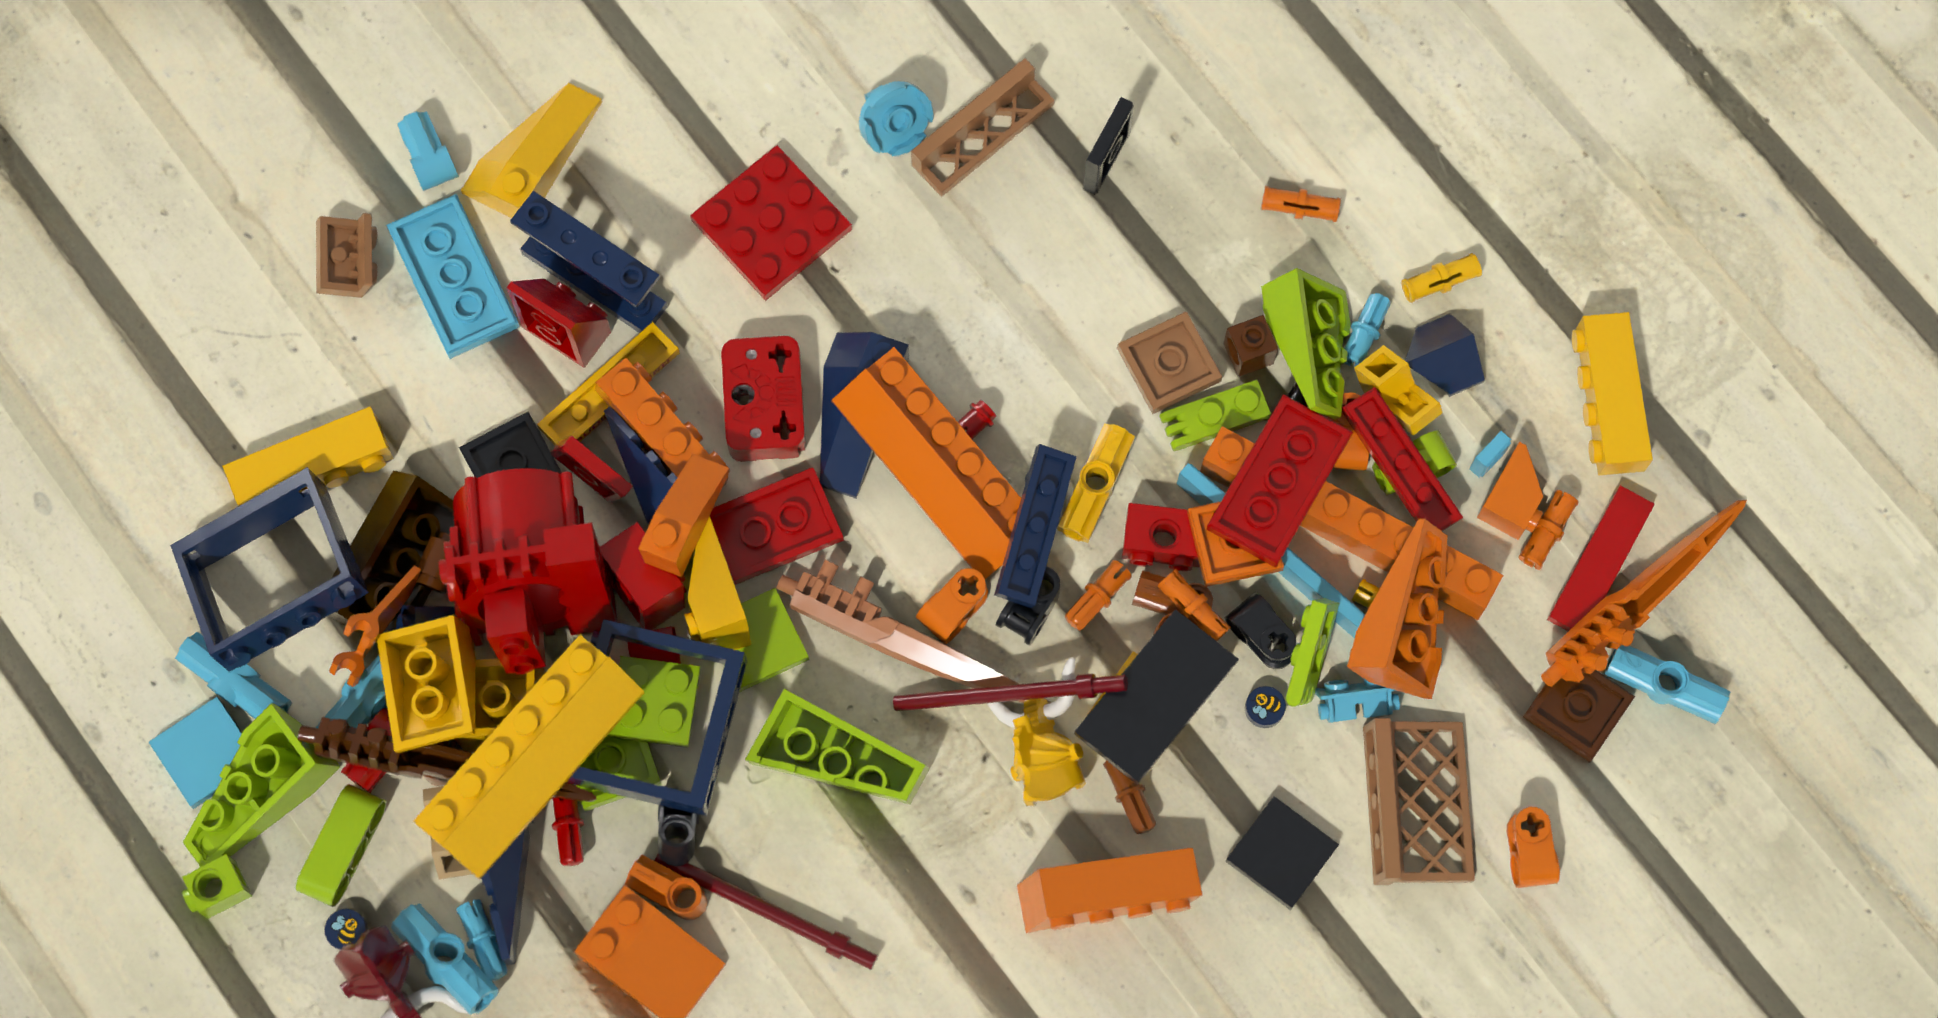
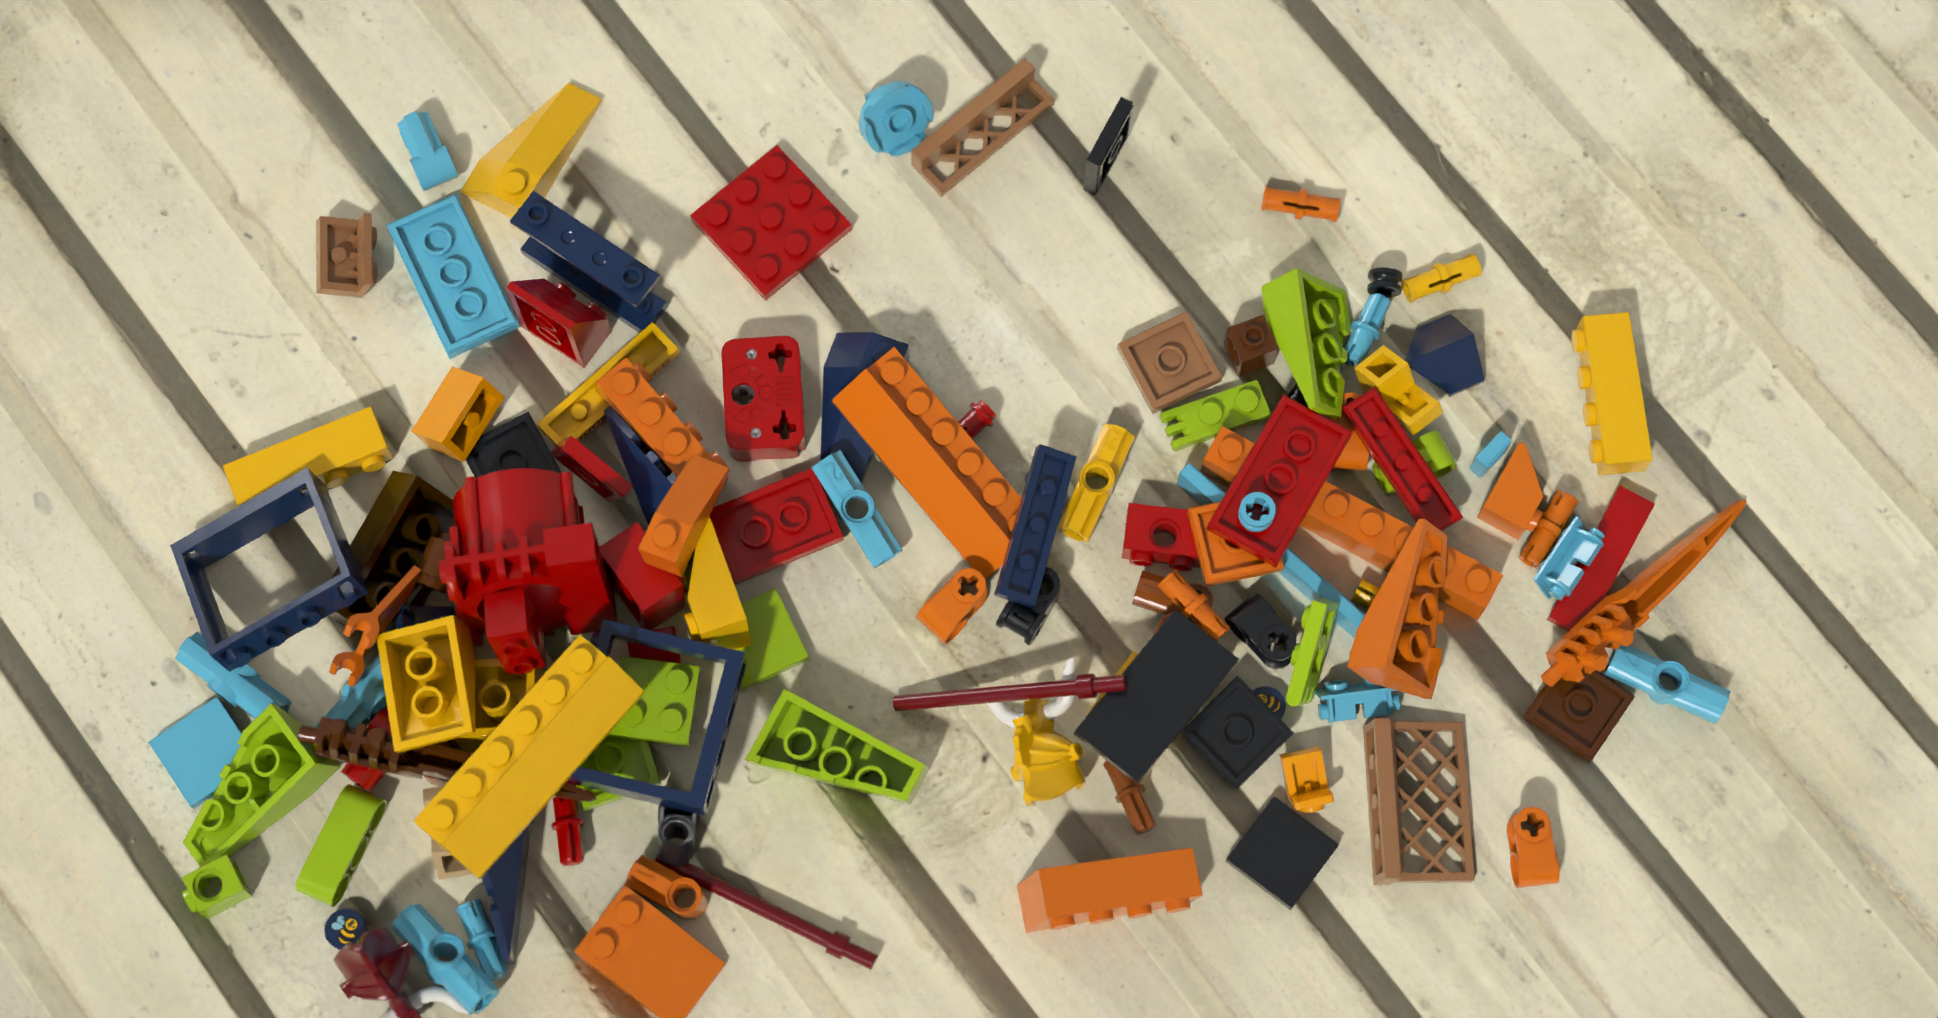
(458, 414): none -> light orange brick
(843, 487): none -> medium azure piece
(862, 621): nougat piece -> none
(1097, 596): orange axle -> none
(1237, 732): none -> black tile
(1248, 503): none -> medium azure bush
(1306, 779): none -> light orange bracket
(1385, 282): none -> black bush
(1557, 573): none -> medium azure hinge

